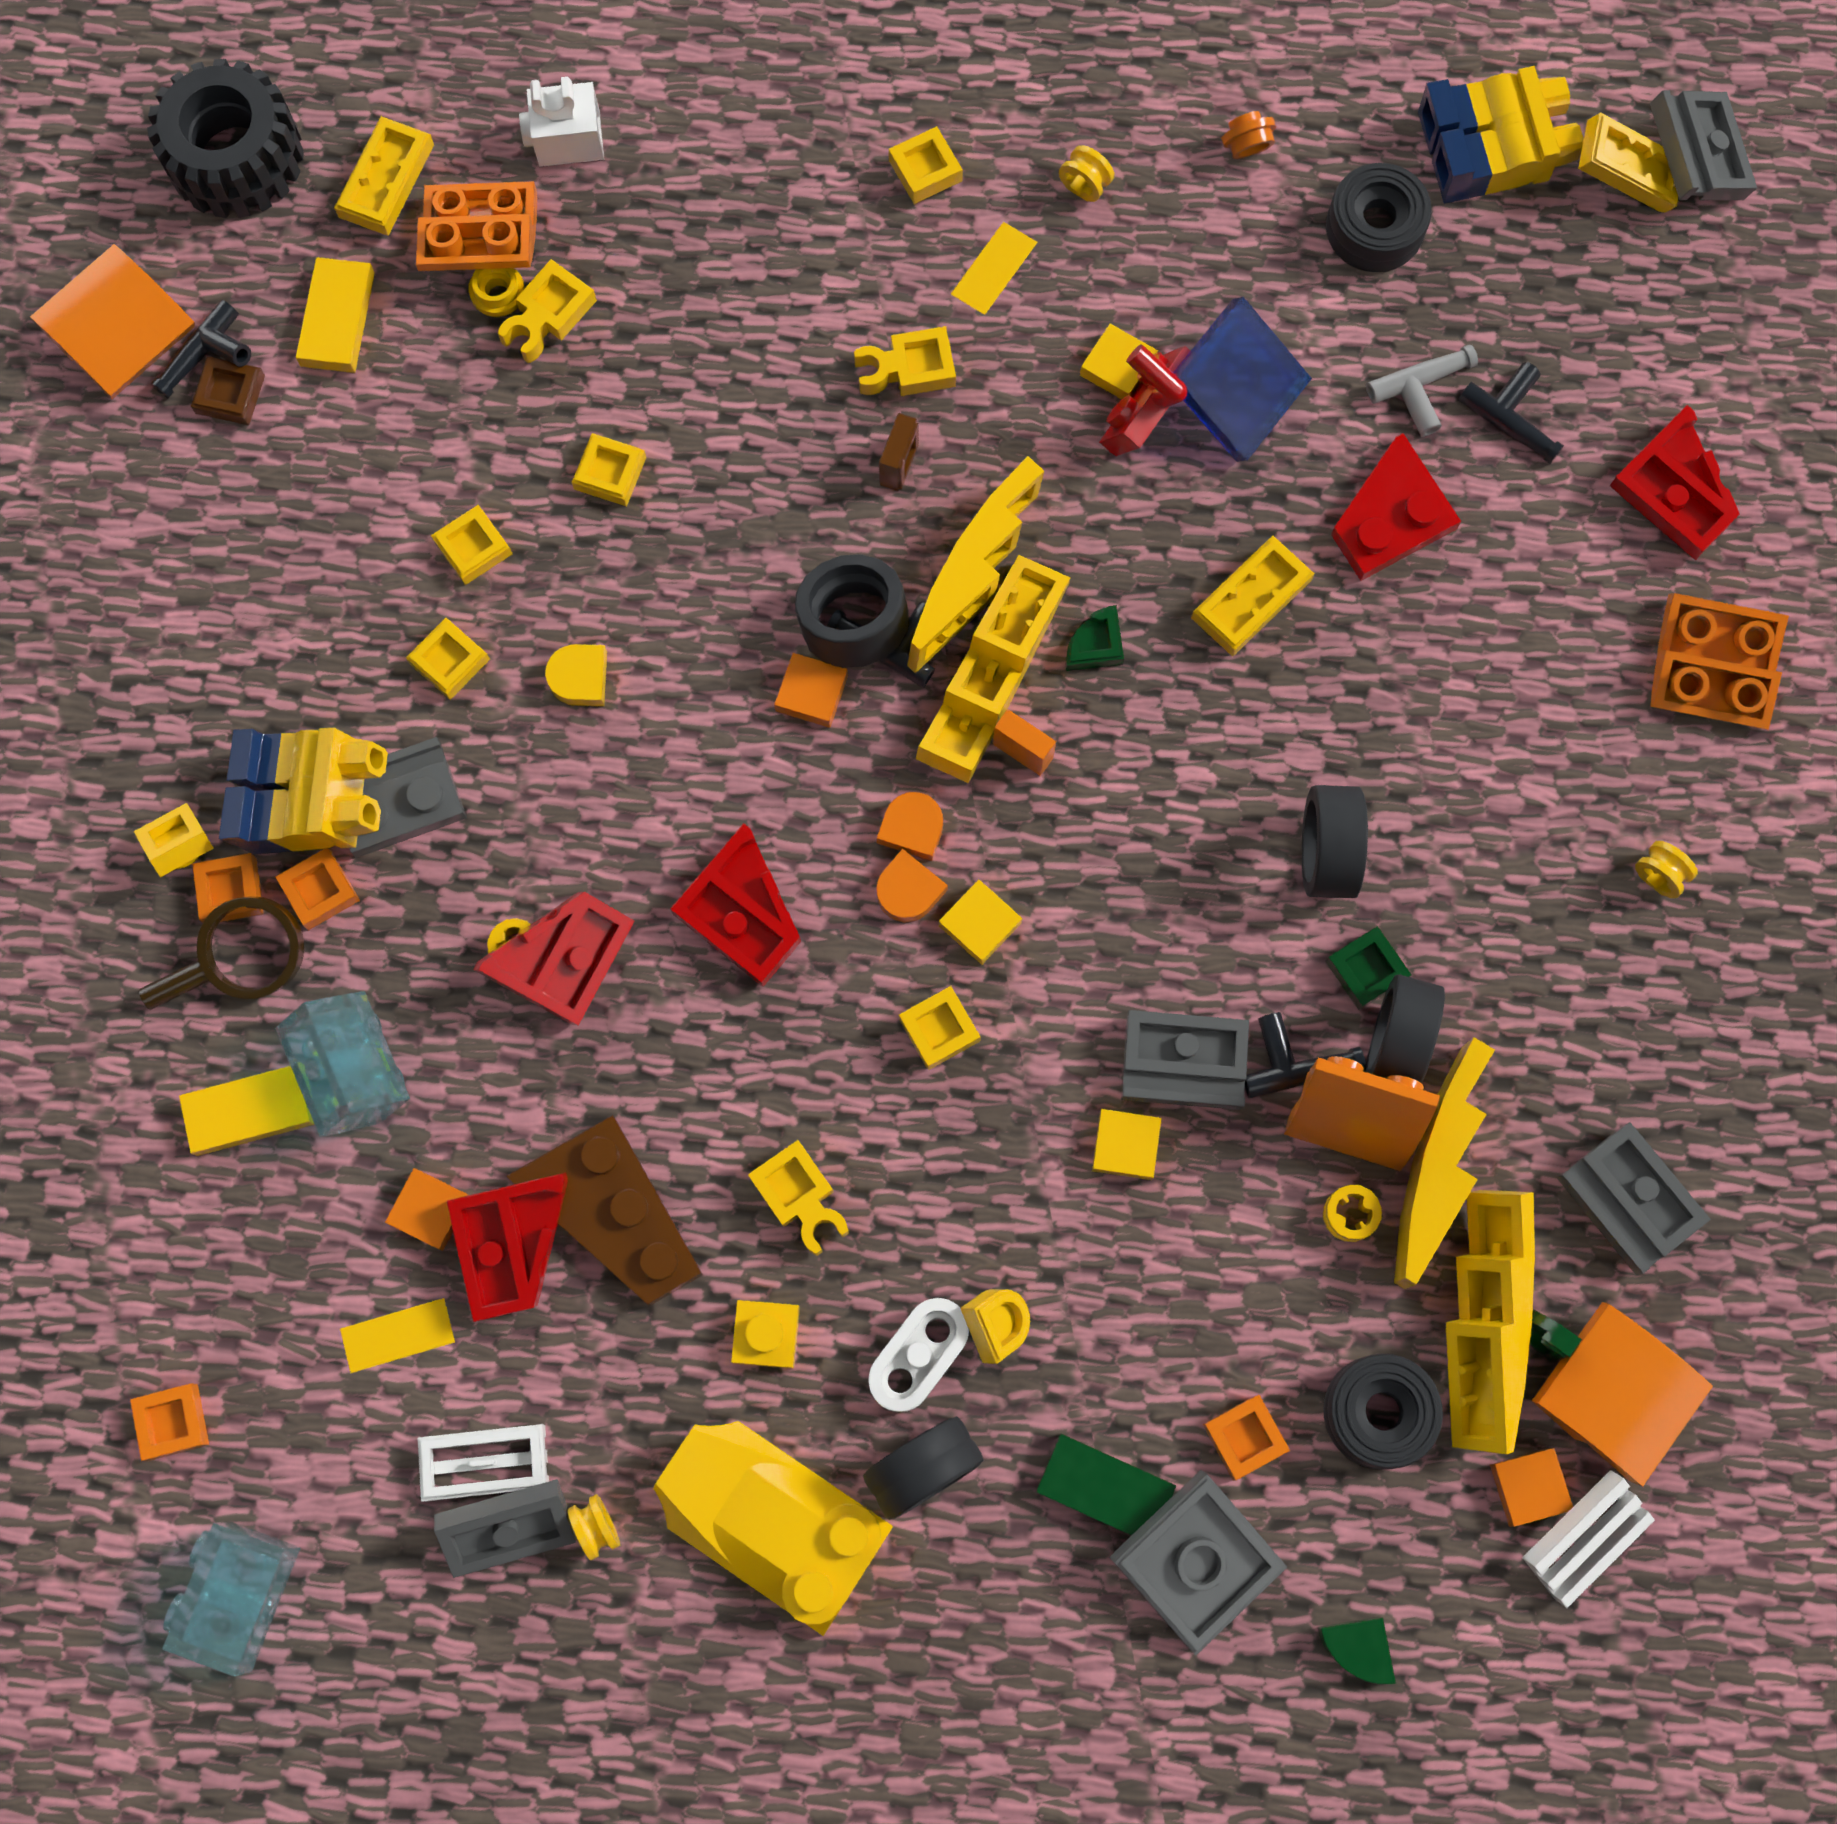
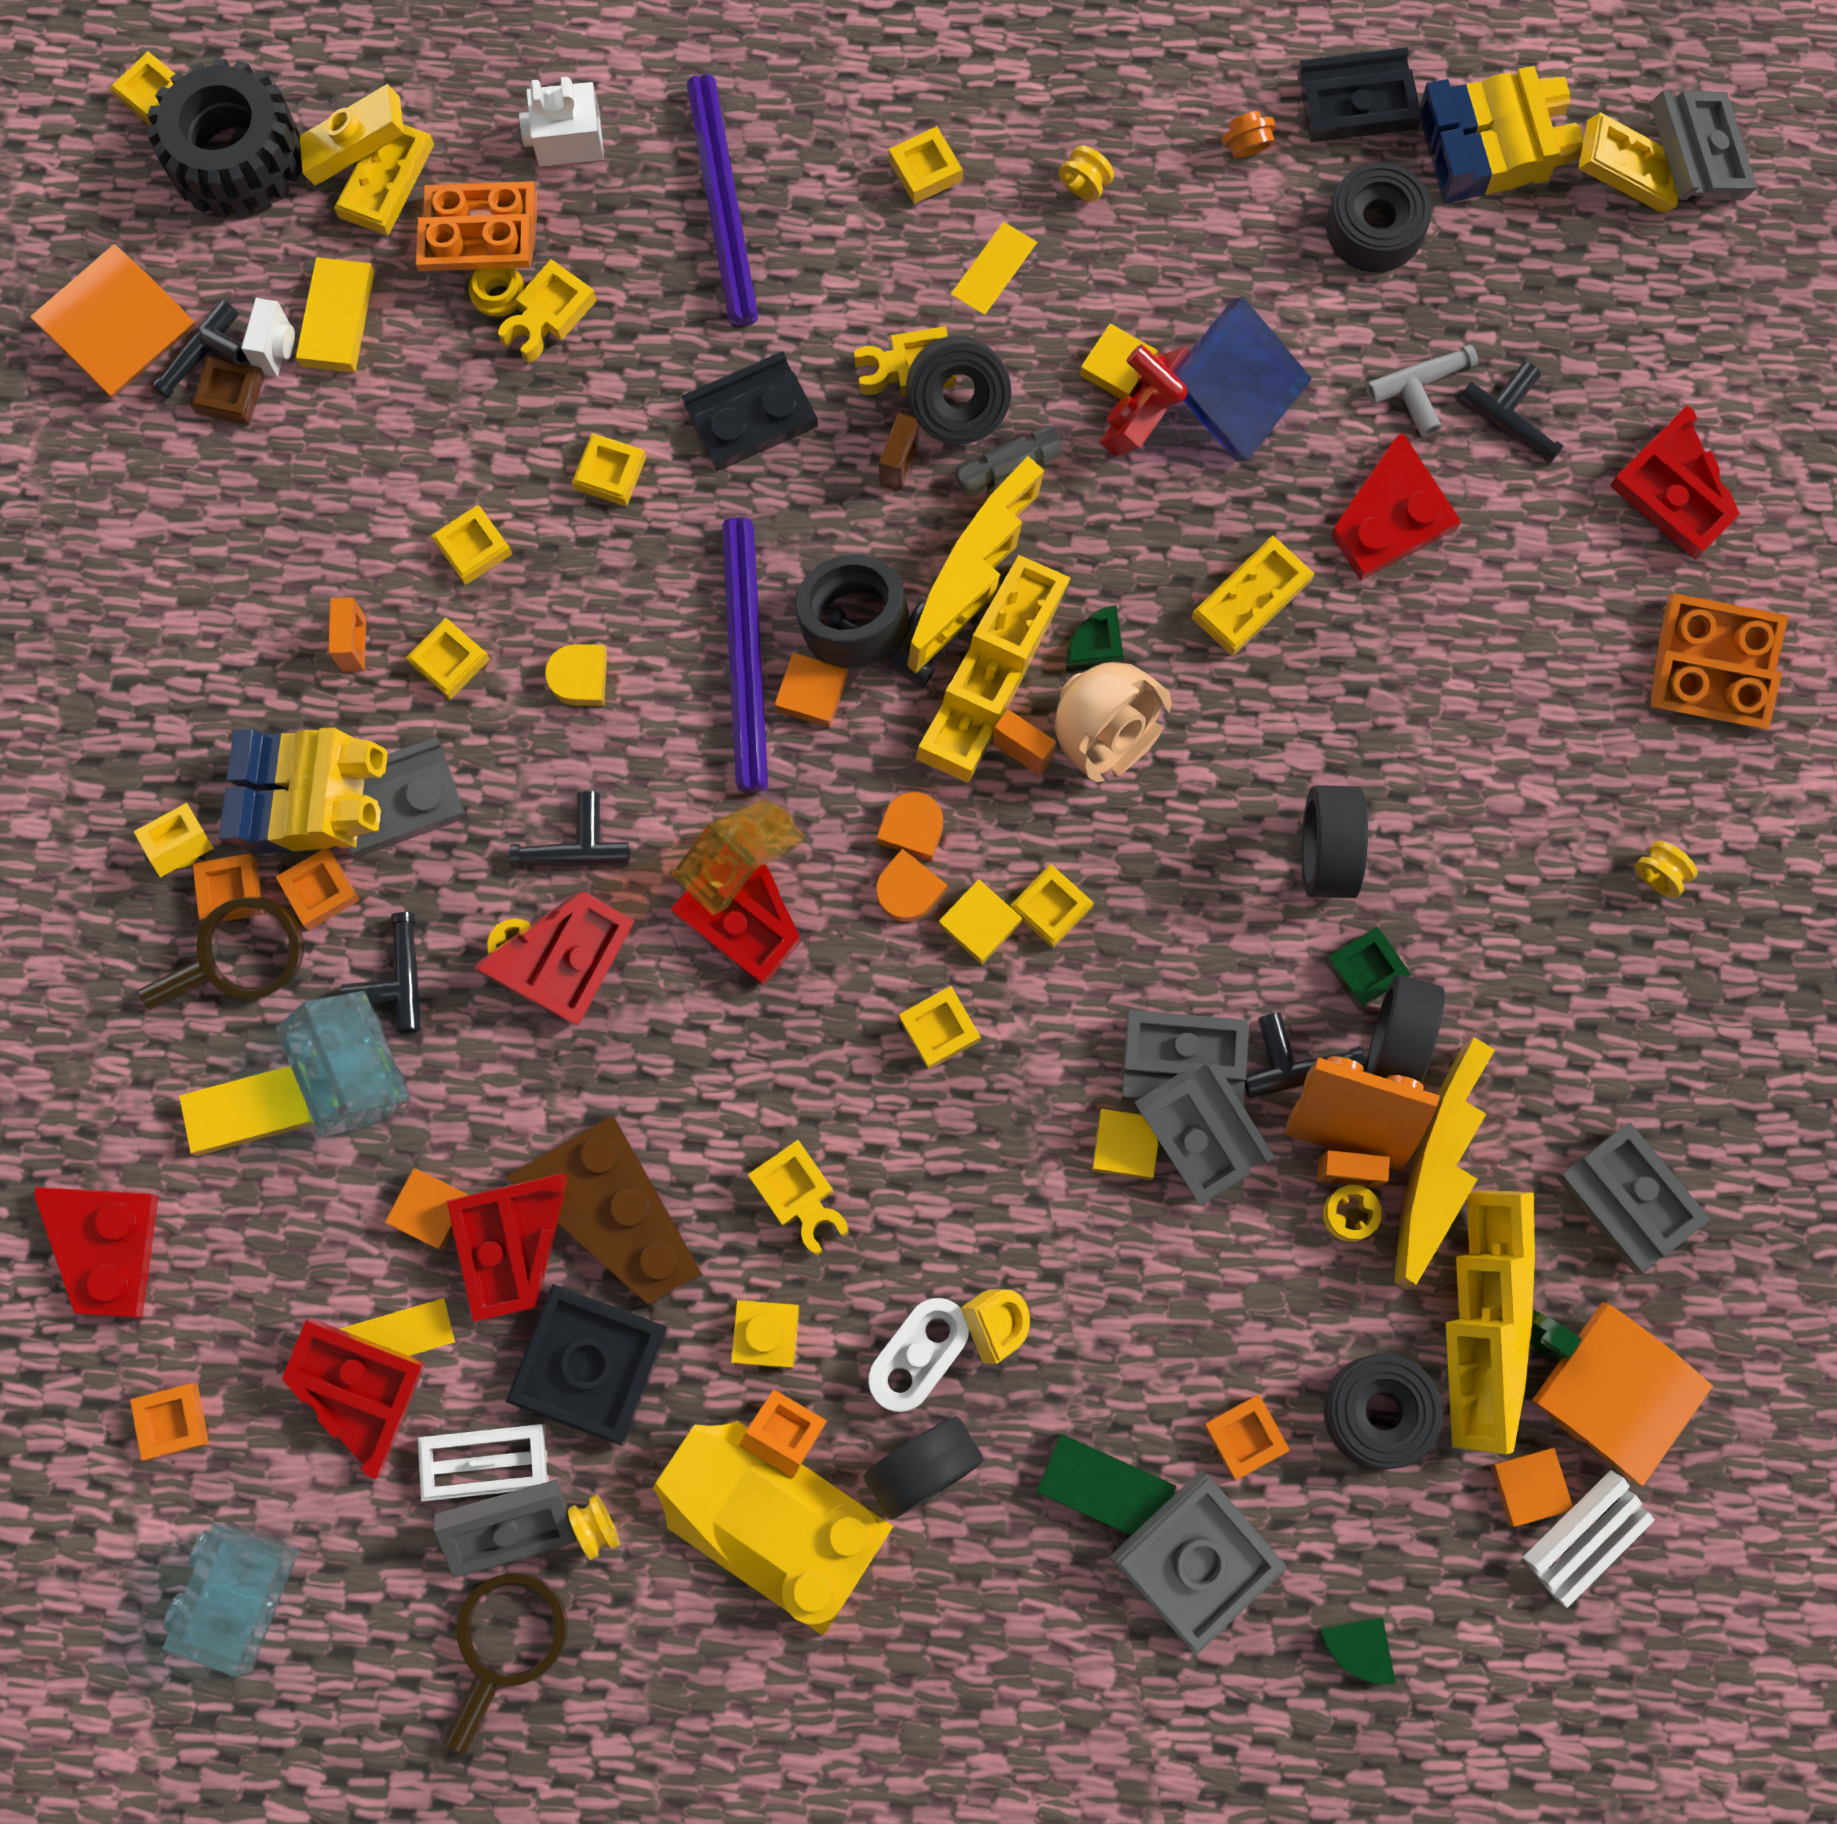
(101, 1246): none -> red wing
(140, 85): none -> yellow tile
(268, 337): none -> white plate
(347, 634): none -> orange tile
(351, 134): none -> yellow plate
(354, 1389): none -> red wing
(402, 989): none -> black piece
(487, 1679): none -> dark brown piece
(586, 850): none -> black piece
(587, 1365): none -> black plate
(722, 201): none -> dark purple axle
(733, 850): none -> clear yellow bracket
(744, 655): none -> dark purple axle
(750, 411): none -> black plate
(783, 1433): none -> orange tile
(958, 422): none -> black tyre
(1003, 460): none -> dark grey axle
(1052, 906): none -> yellow tile
(1109, 706): none -> light nougat cylinder
(1204, 1129): none -> dark grey plate
(1353, 1169): none -> orange tile
(1359, 94): none -> black plate

